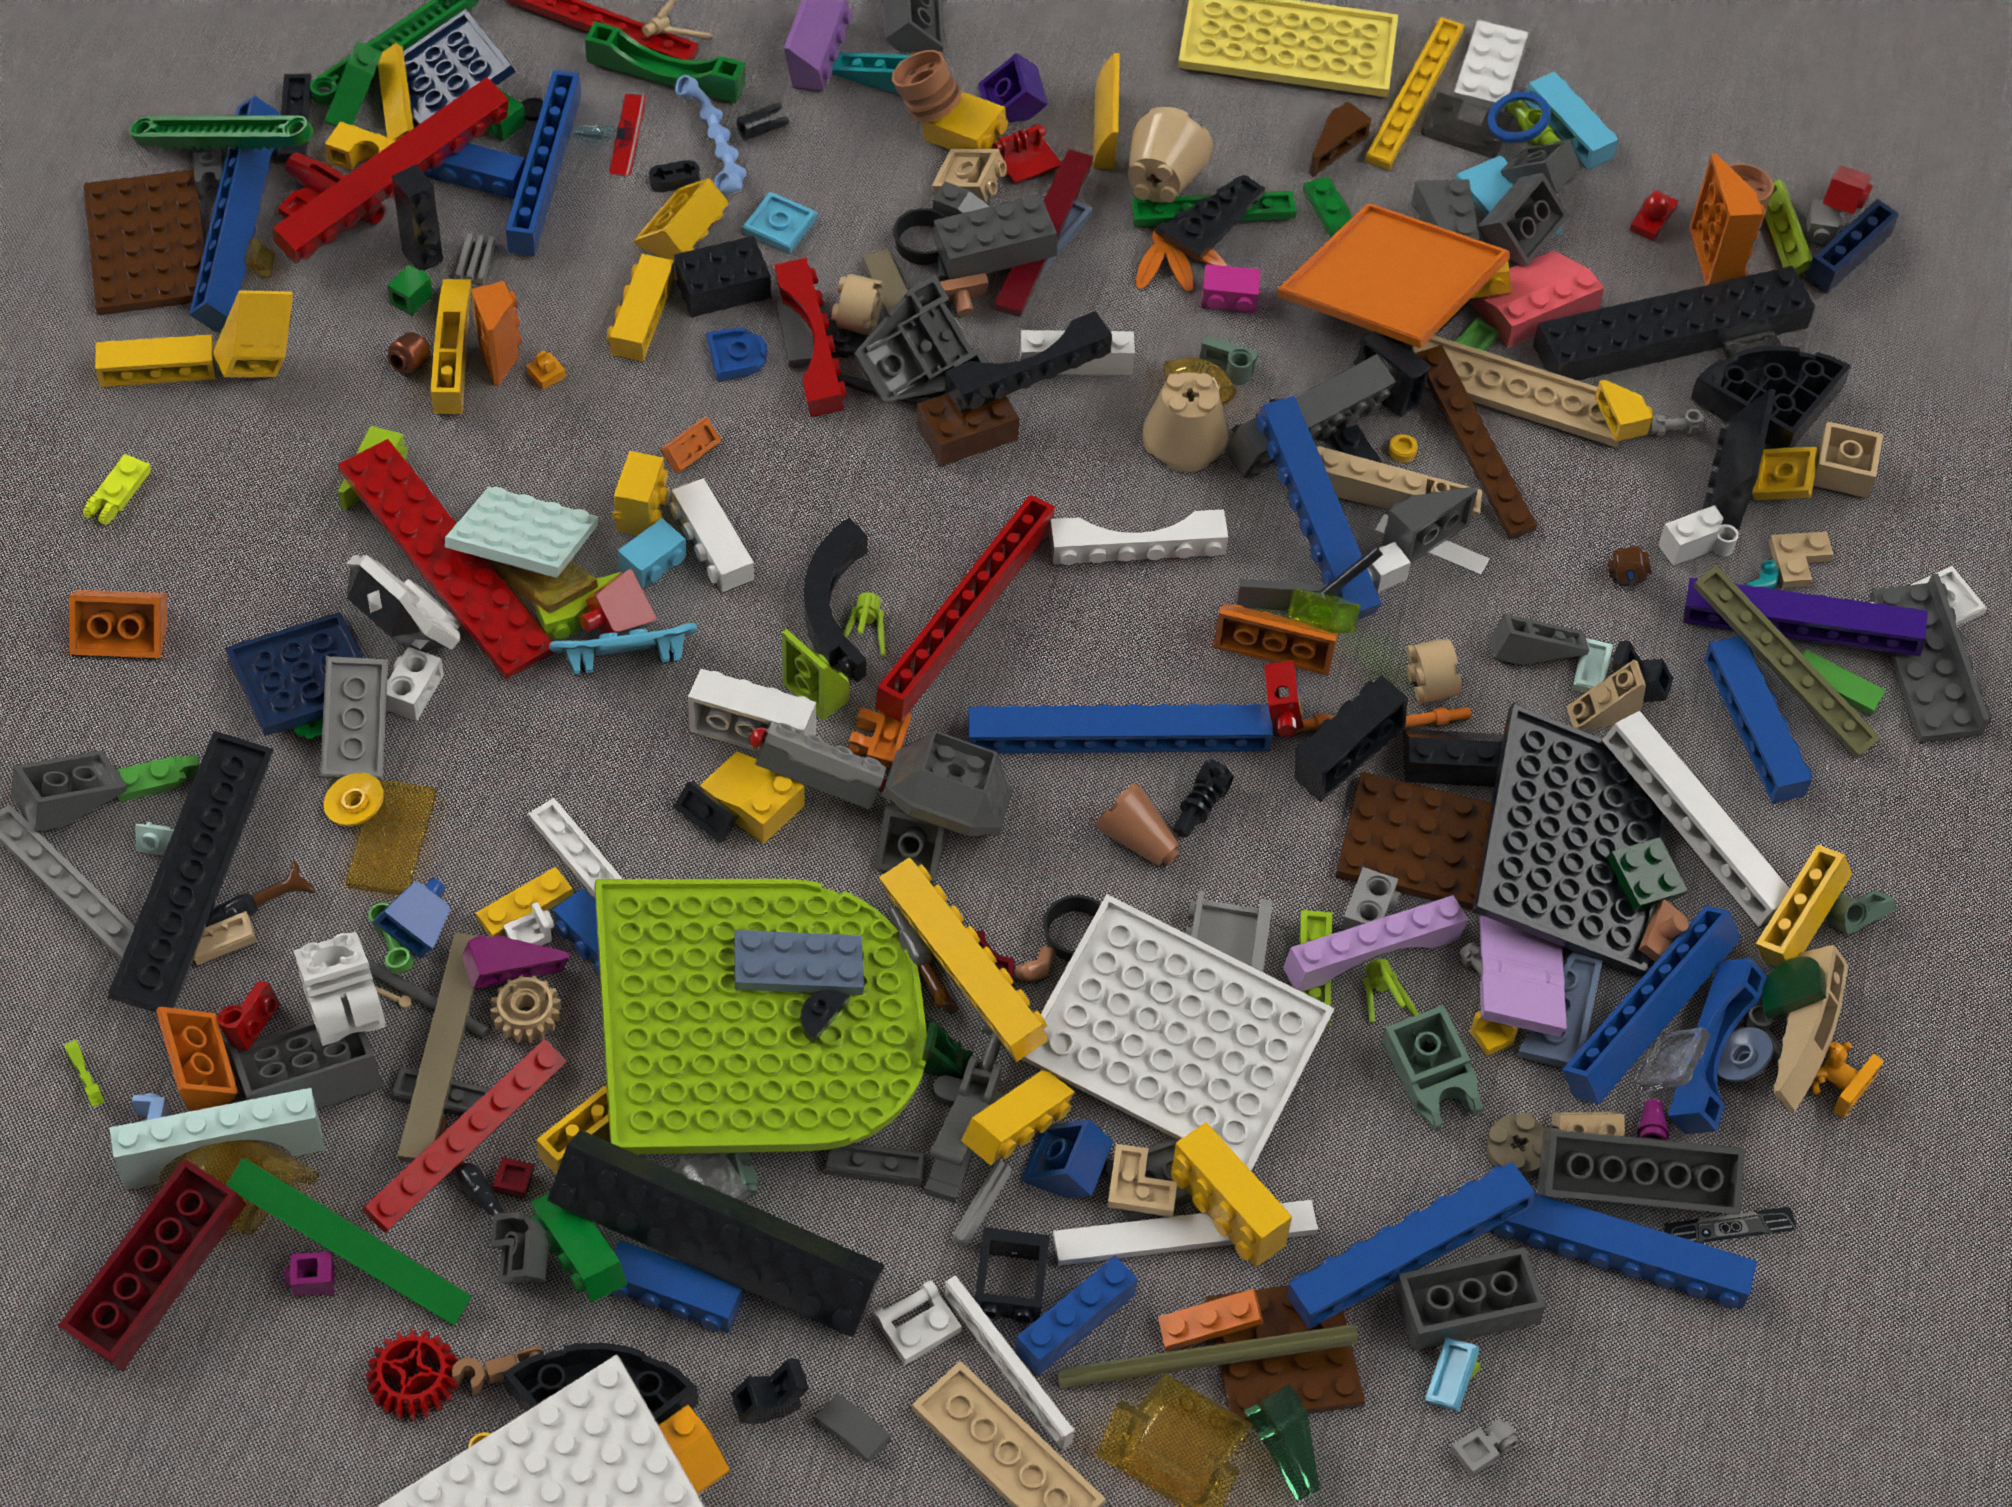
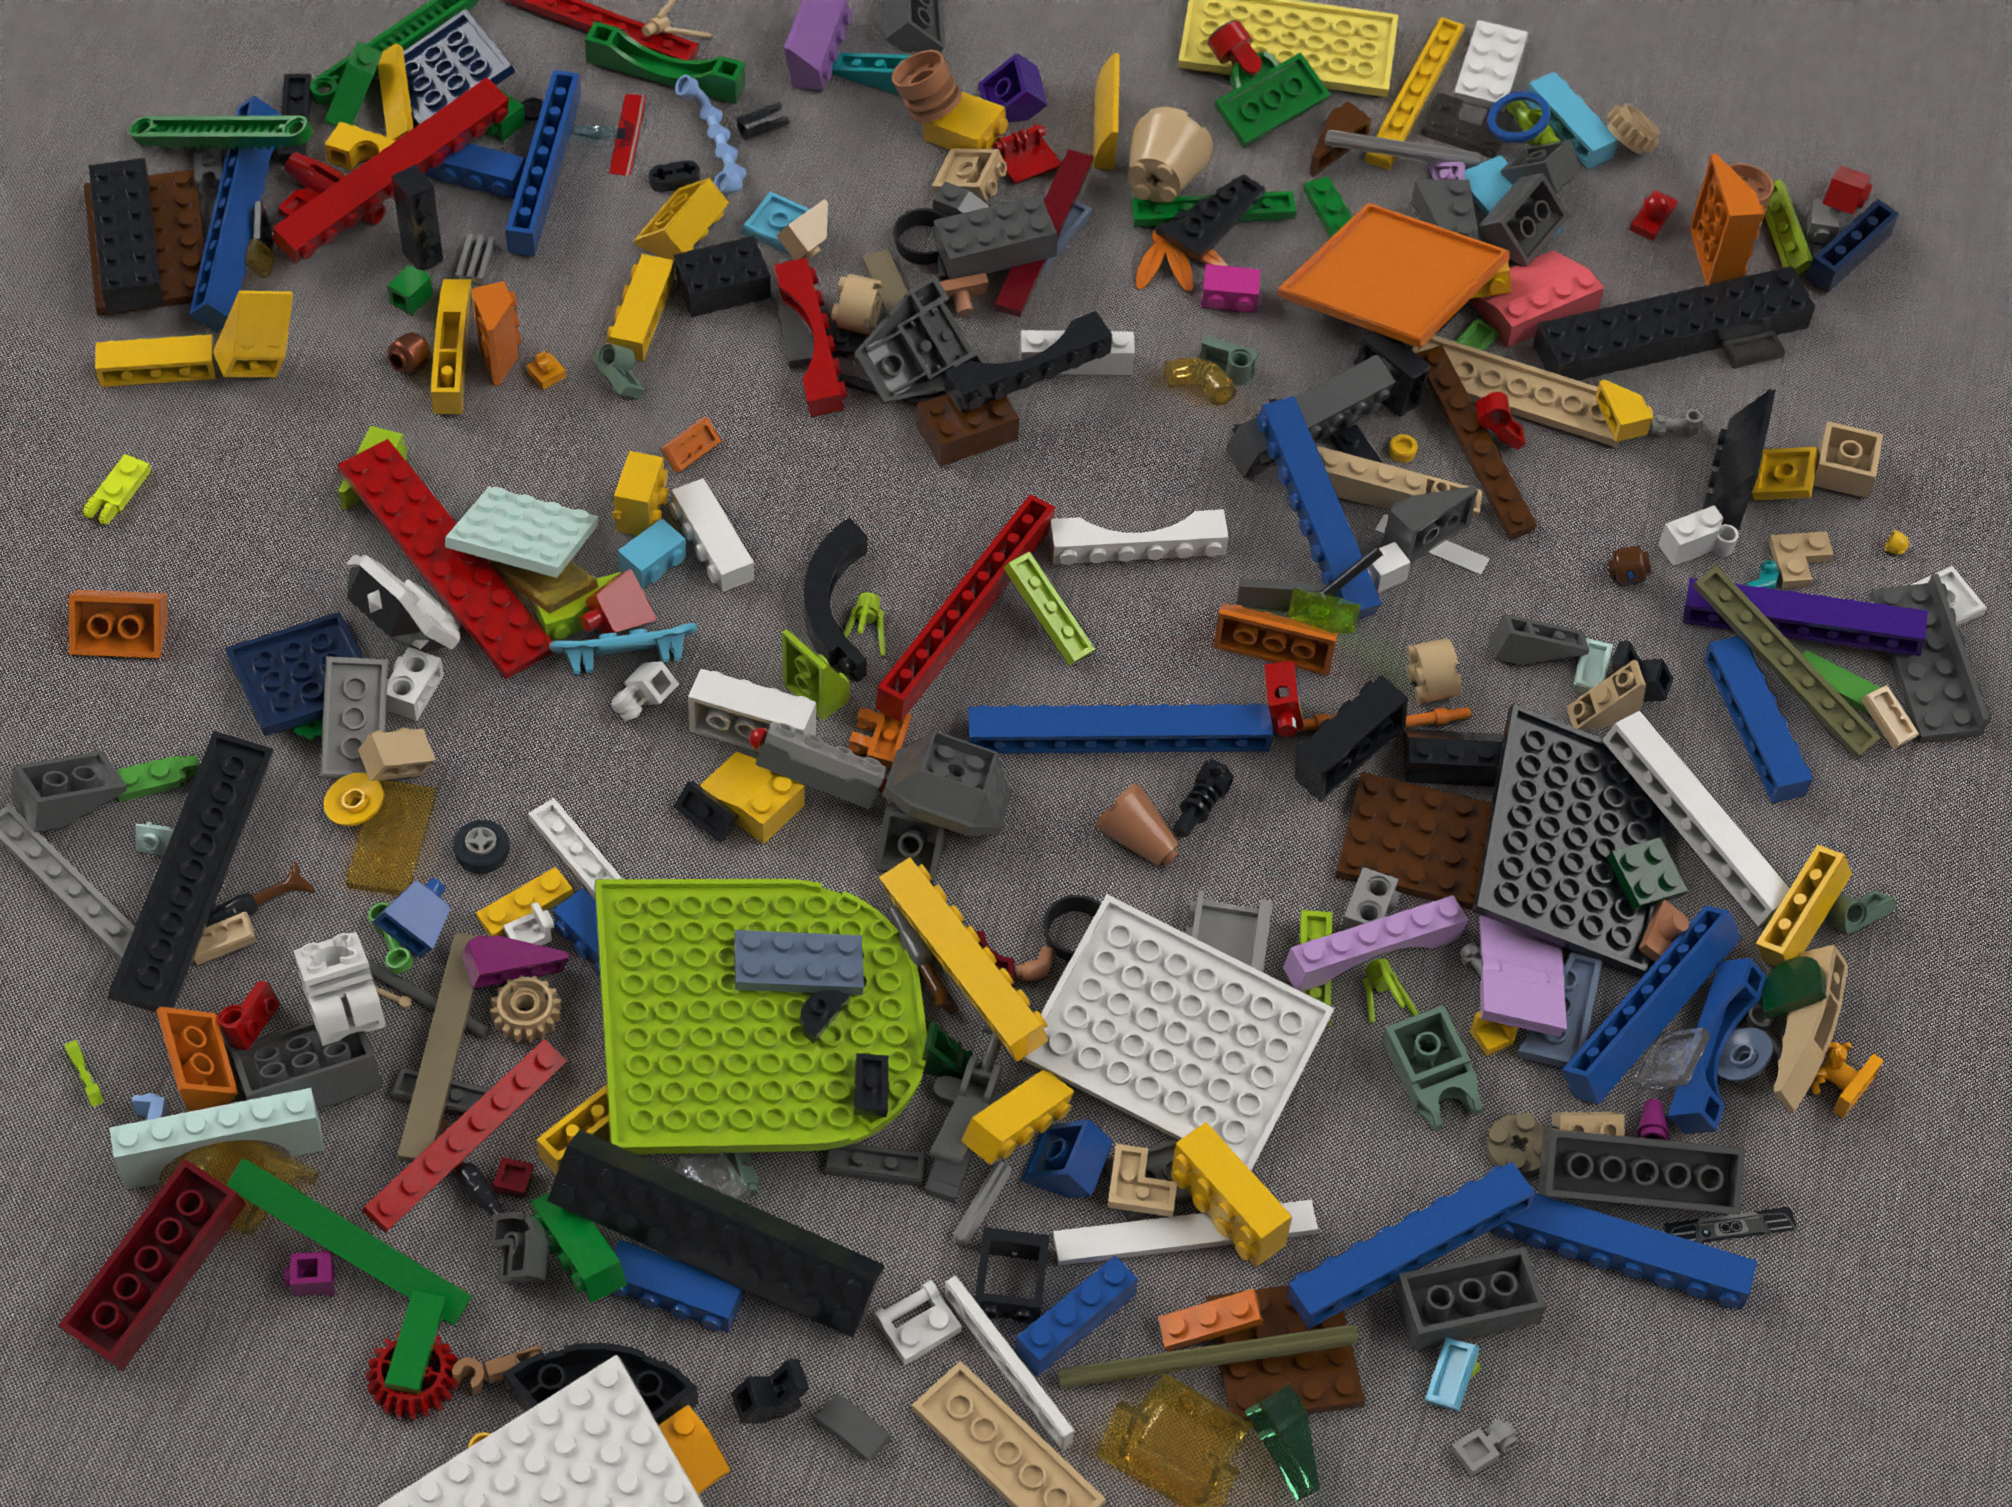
(126, 235): none -> black brick
(261, 225): none -> black piece
(396, 754): none -> tan brick
(415, 1342): none -> green tile
(476, 836): none -> black wheel
(616, 365): none -> sand green plate
(645, 686): none -> white brick
(736, 353): blue tile -> none
(806, 232): none -> tan slope
(871, 1085): none -> black plate
(1049, 608): none -> lime plate
(1186, 423): tan cone -> none
(1263, 90): none -> green plate
(1400, 148): none -> light grey axle
(1447, 170): none -> lavender piece
(1500, 421): none -> red plate
(1633, 128): none -> tan gear
(1801, 381): black brick -> none
(1890, 716): none -> tan plate
(1897, 543): none -> yellow hinge

